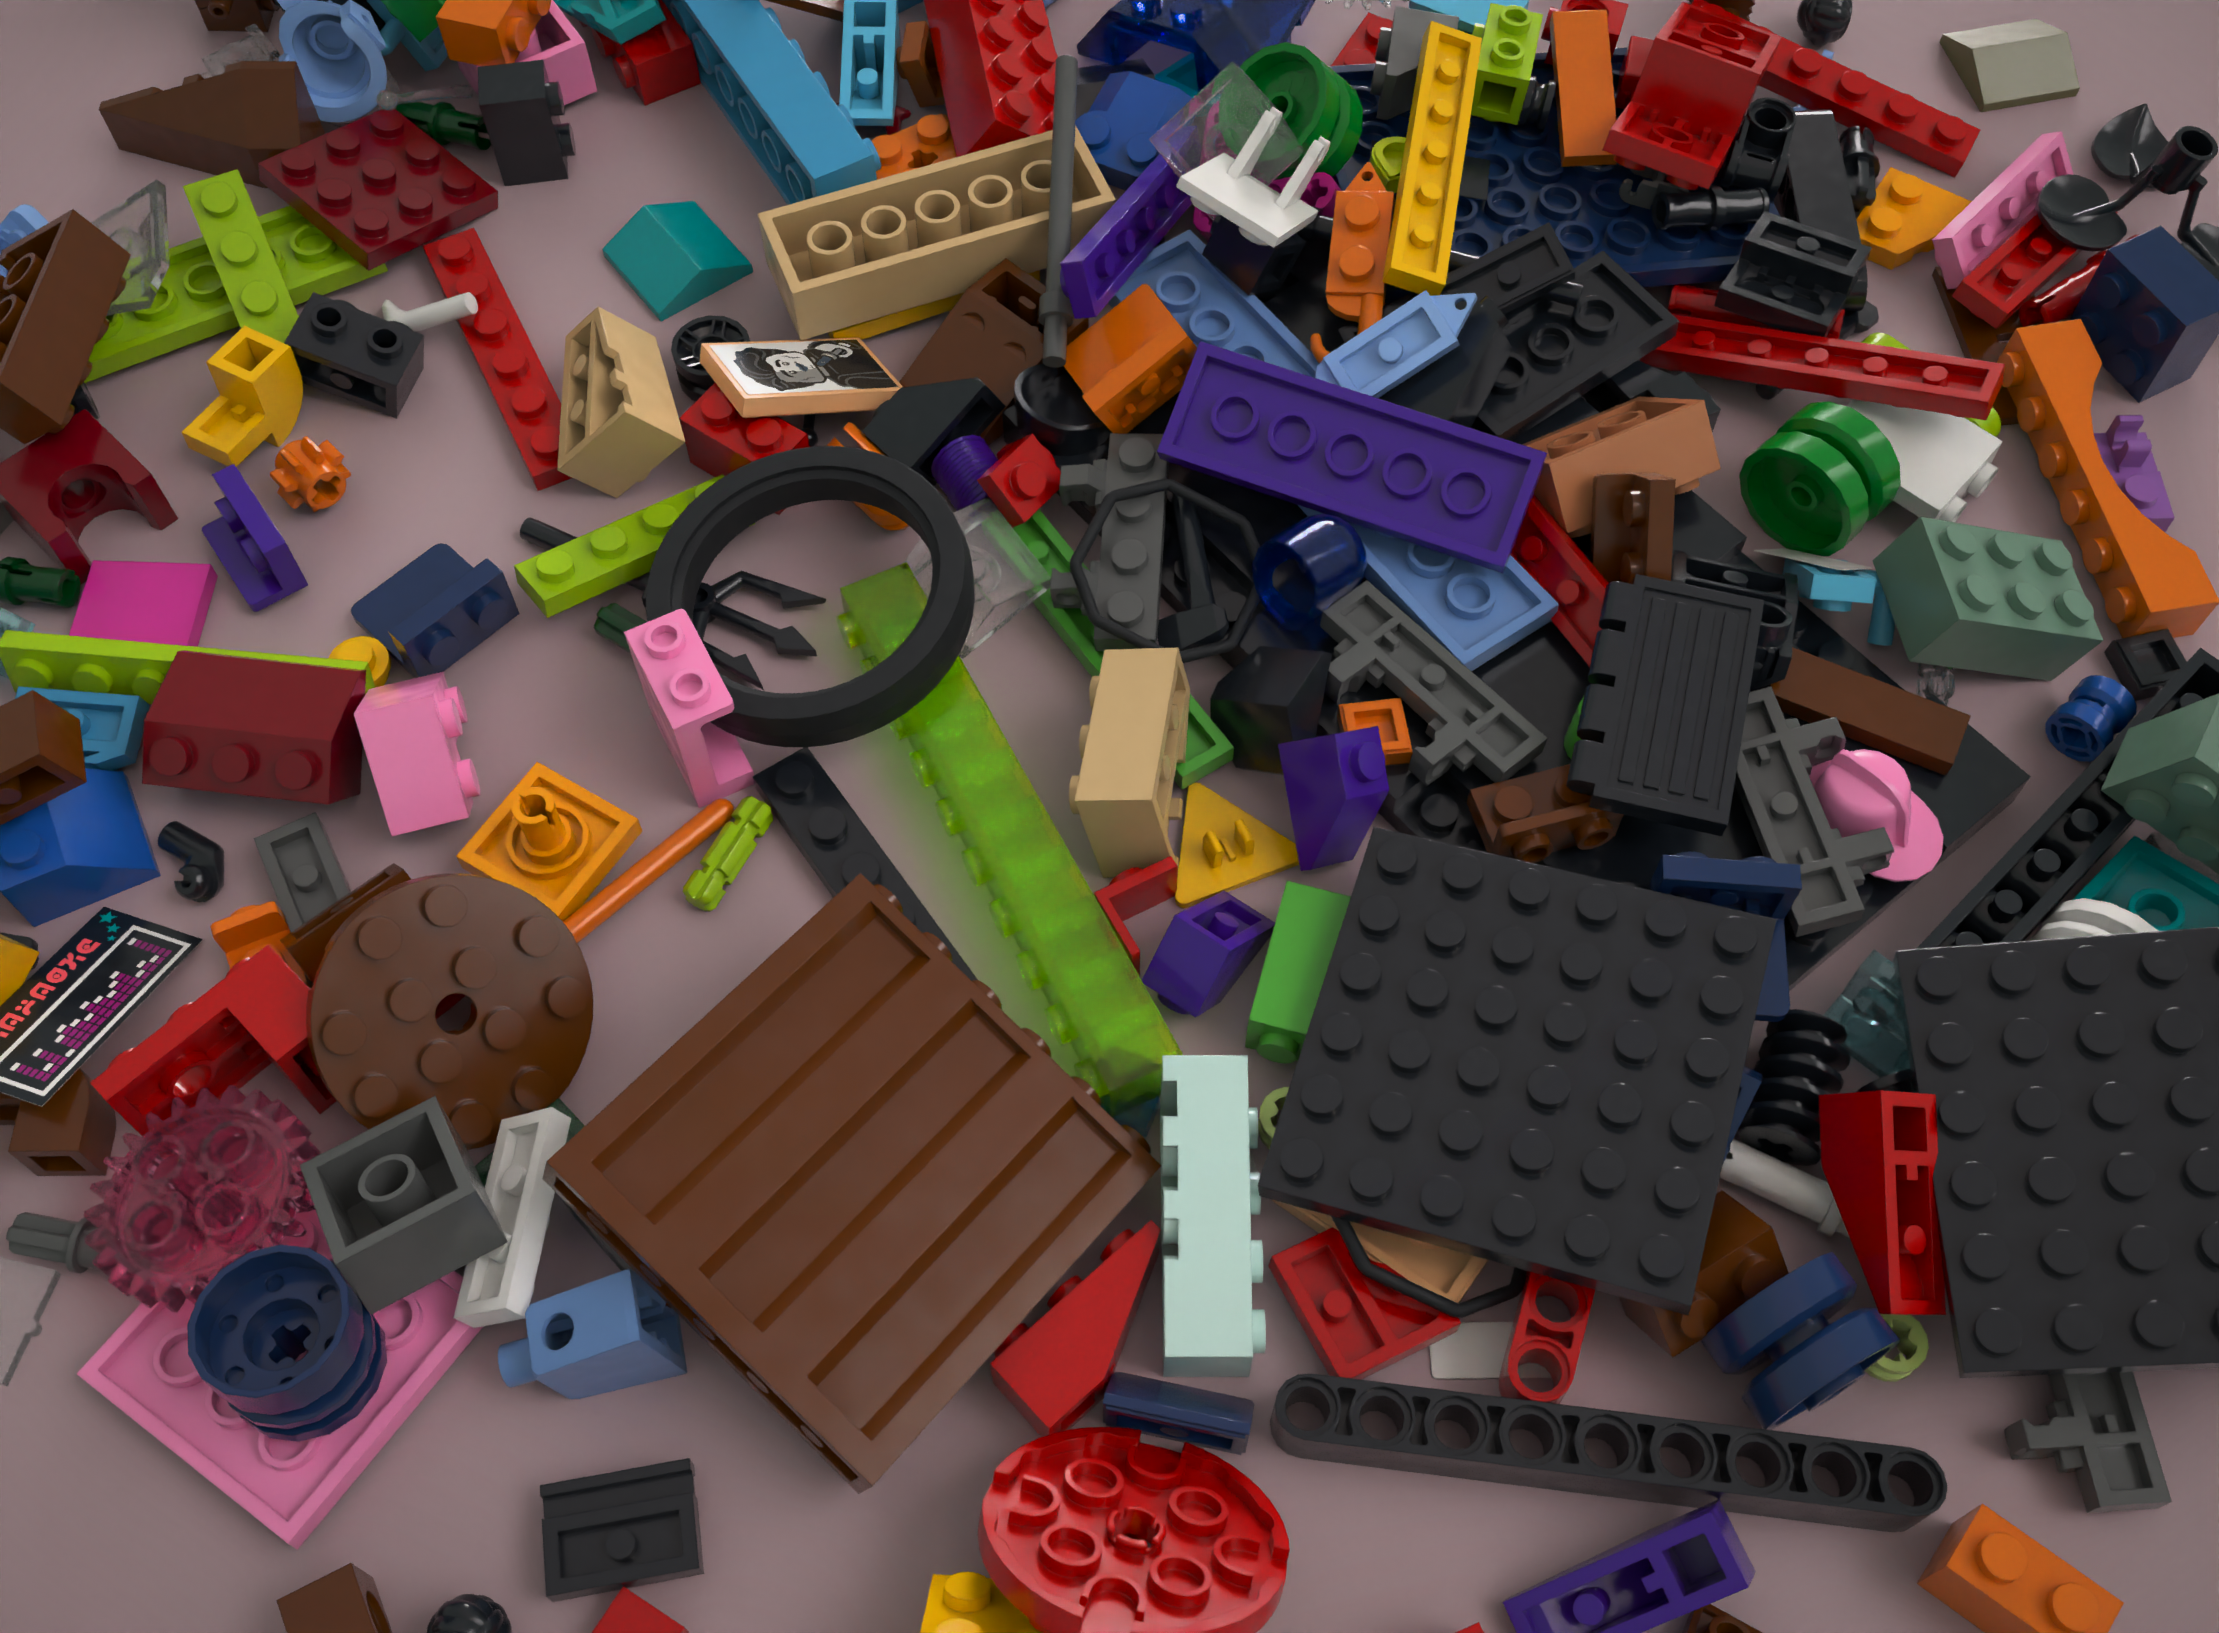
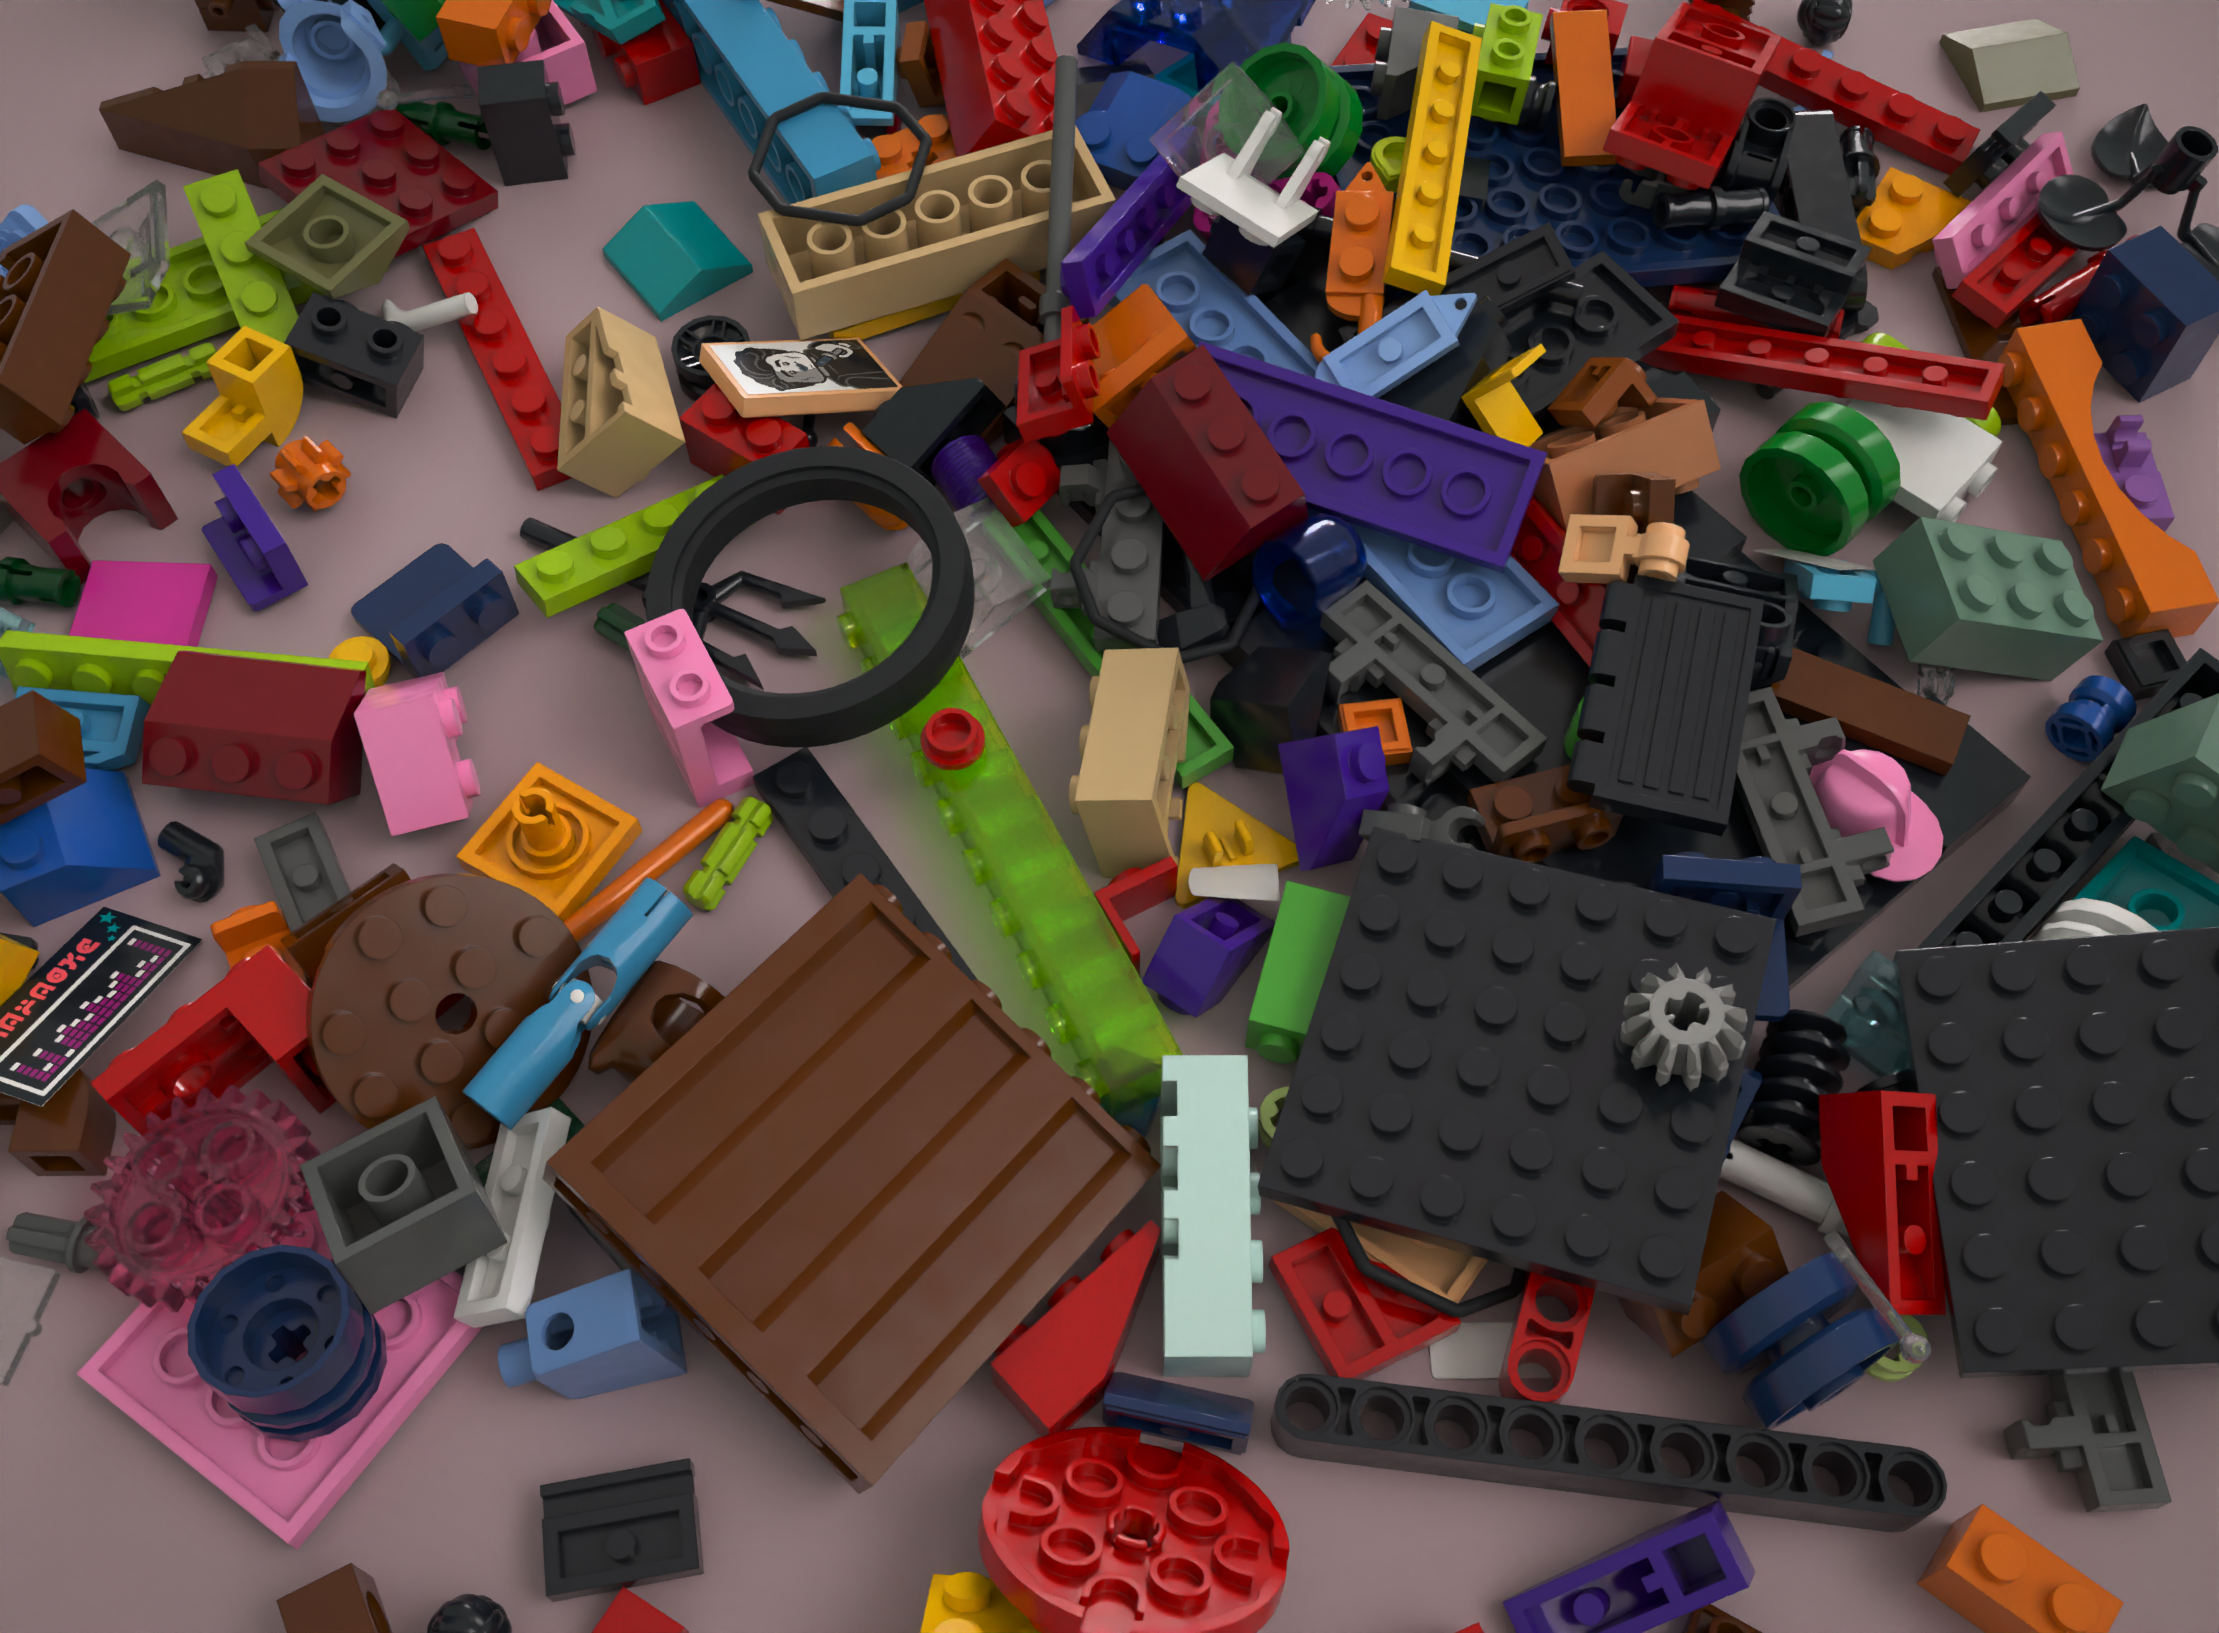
(161, 377): none -> lime axle
(331, 239): none -> olive slope
(551, 1034): none -> dark azure piece
(651, 1020): none -> reddish brown piece
(832, 216): none -> black piece
(952, 739): none -> red plate
(1058, 381): none -> red bracket
(1206, 464): none -> dark red slope
(1236, 882): none -> white sticker
(1415, 825): none -> dark grey plate
(1498, 404): none -> yellow bracket
(1599, 390): none -> dark orange bracket
(1606, 545): none -> light nougat plate
(1712, 1030): none -> light grey gear
(1913, 1347): none -> clear hinge
(2000, 148): none -> black plate

